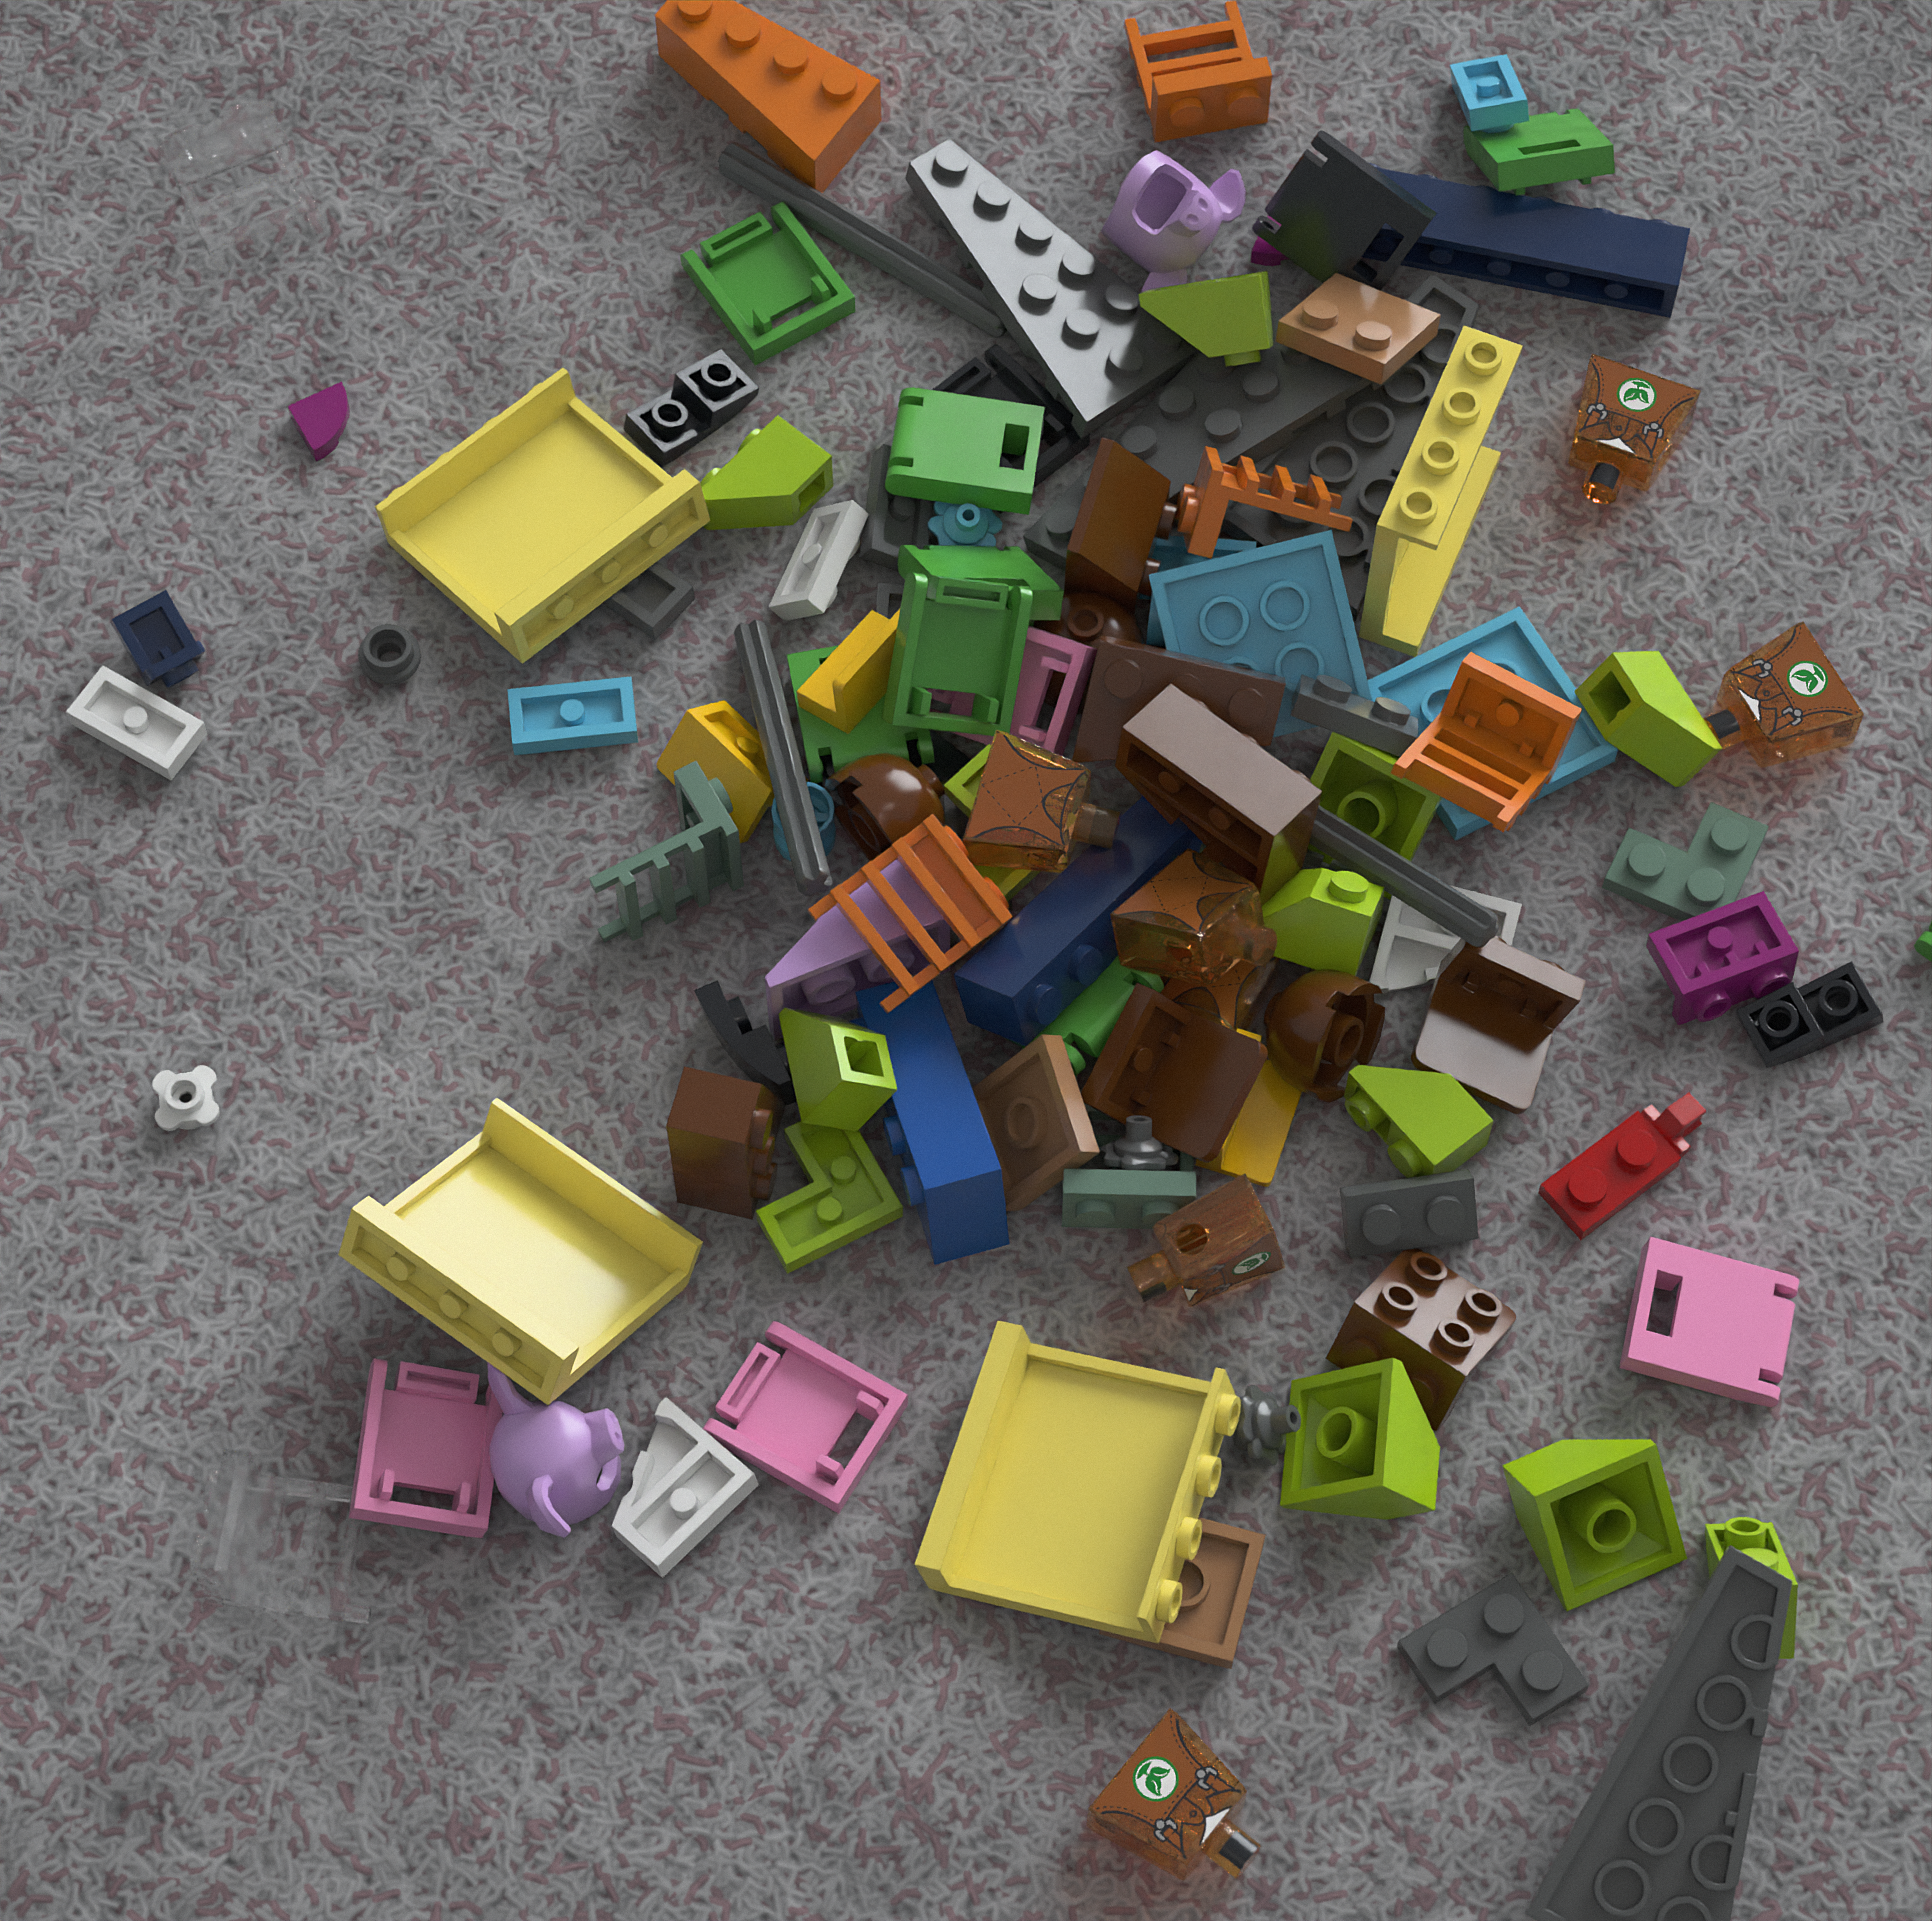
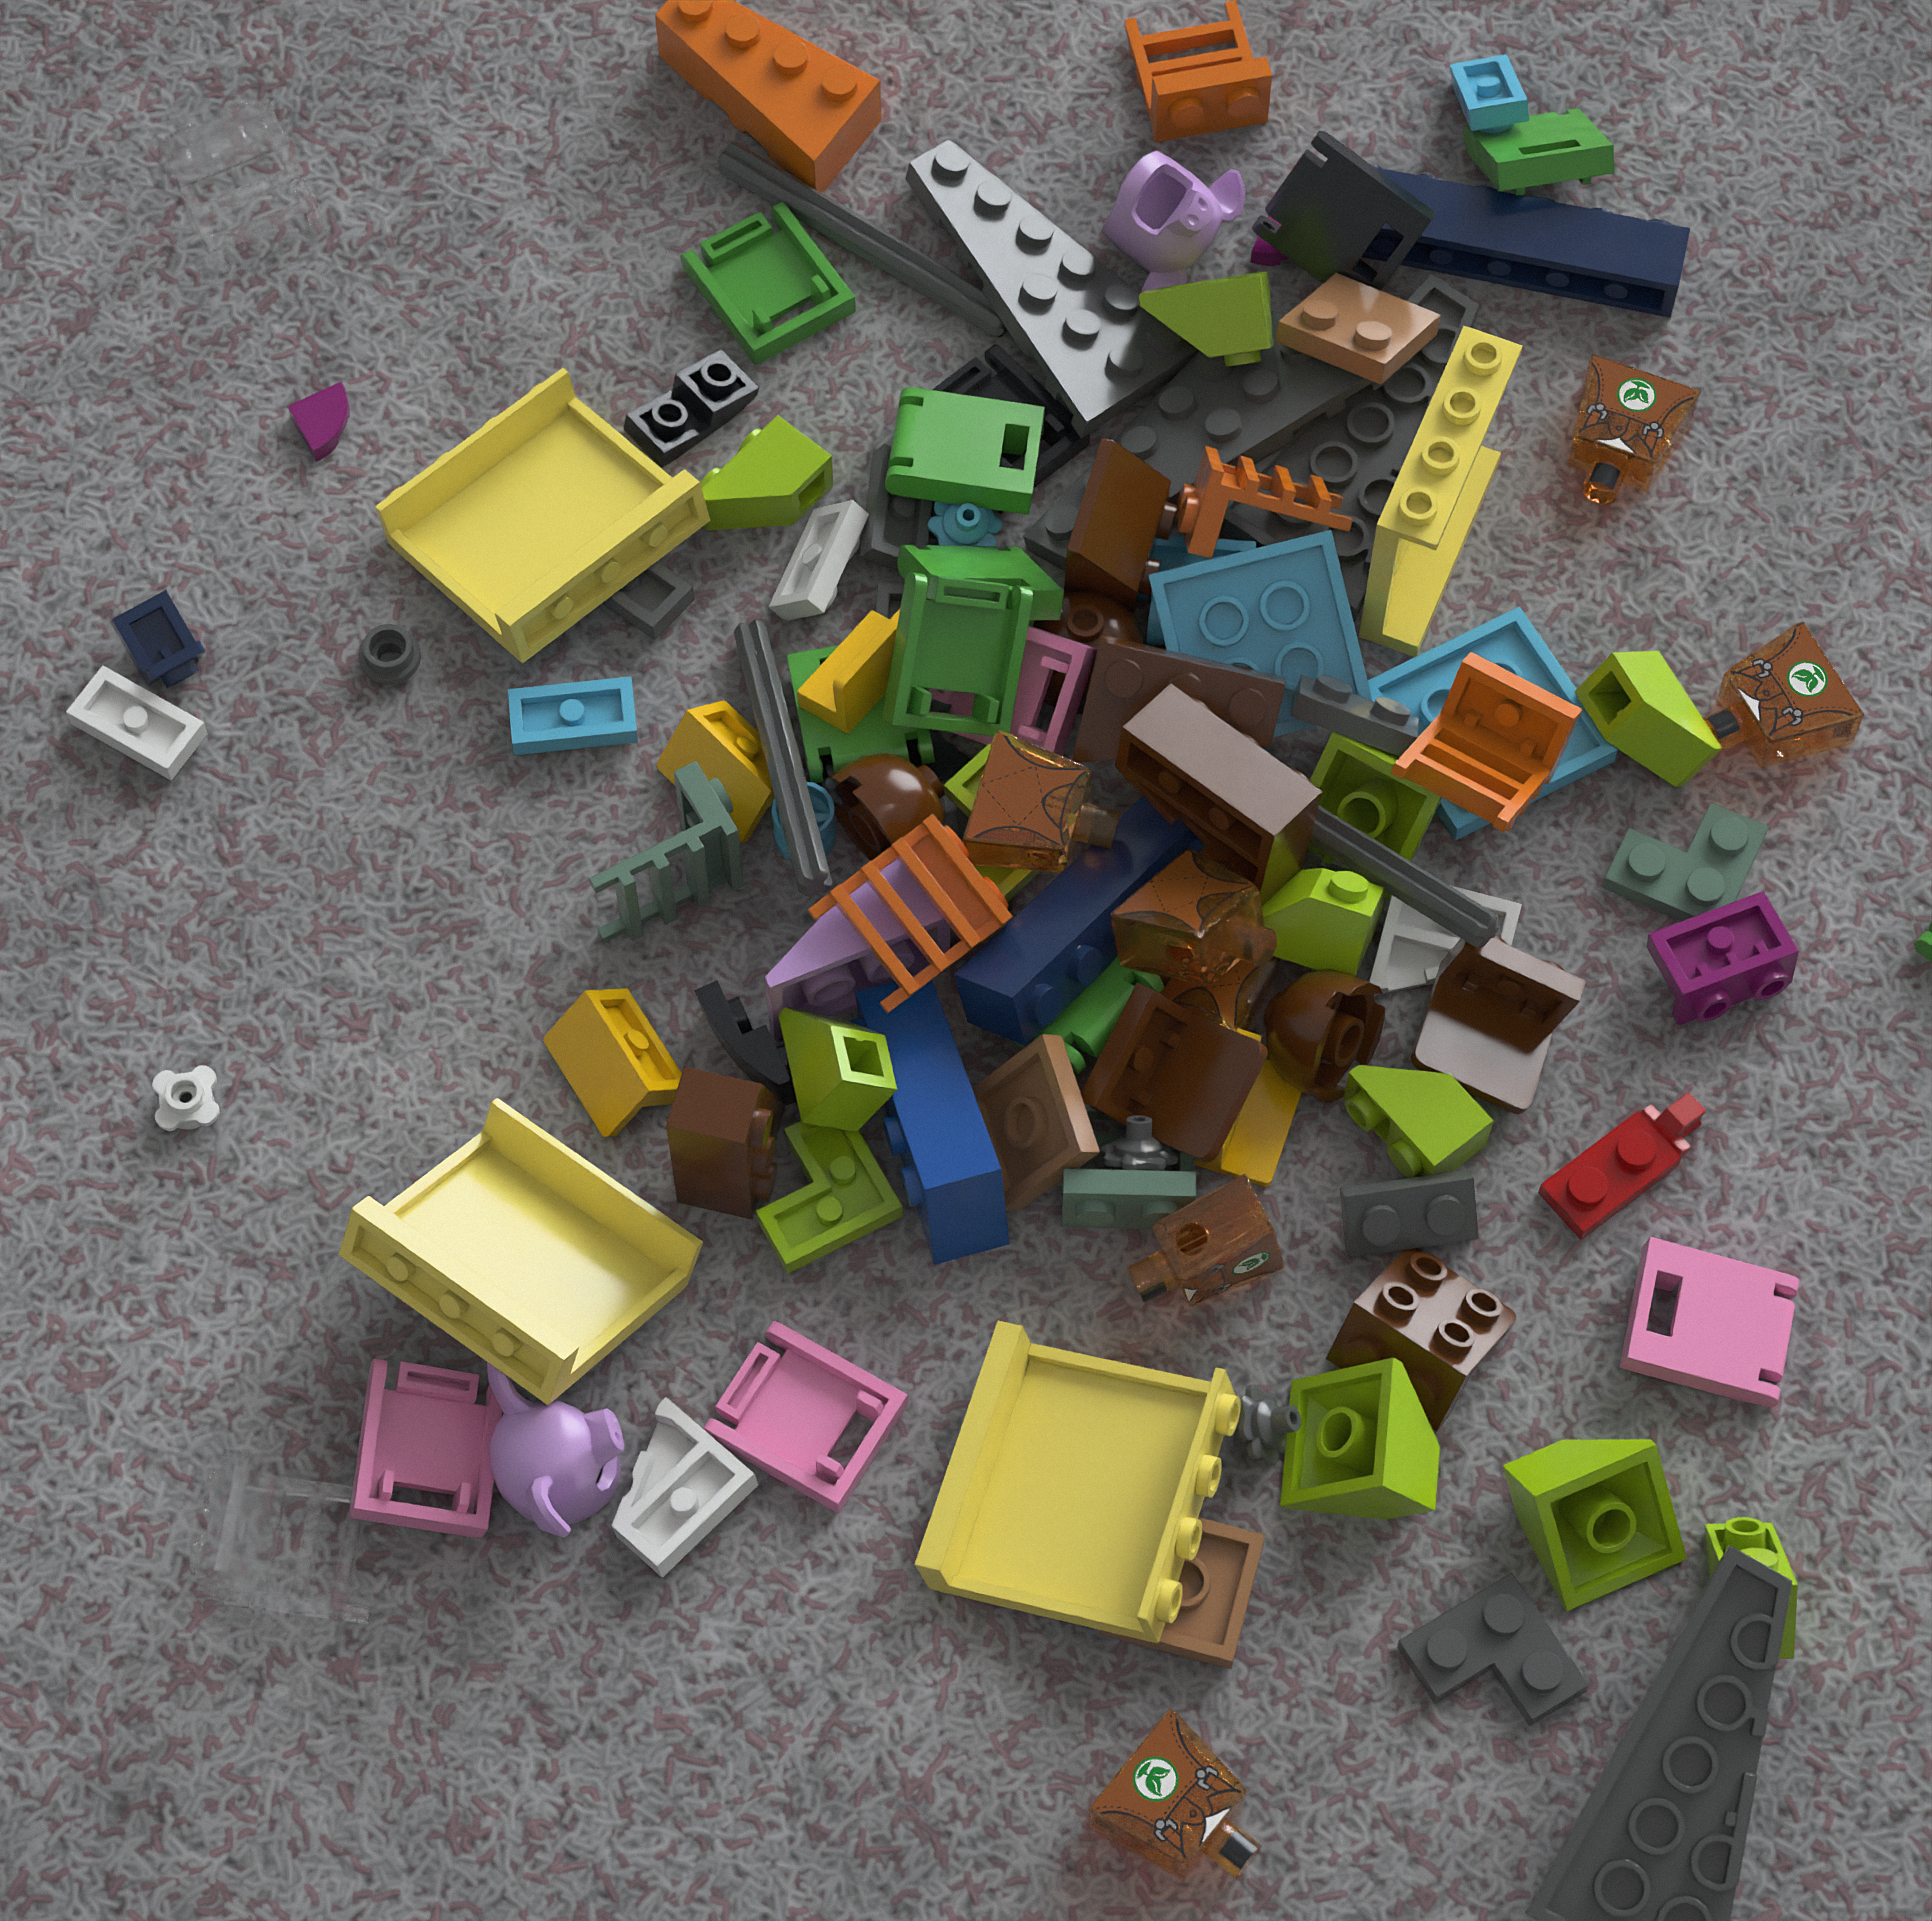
(612, 1058): none -> yellow panel
(1810, 1017): black slope -> none

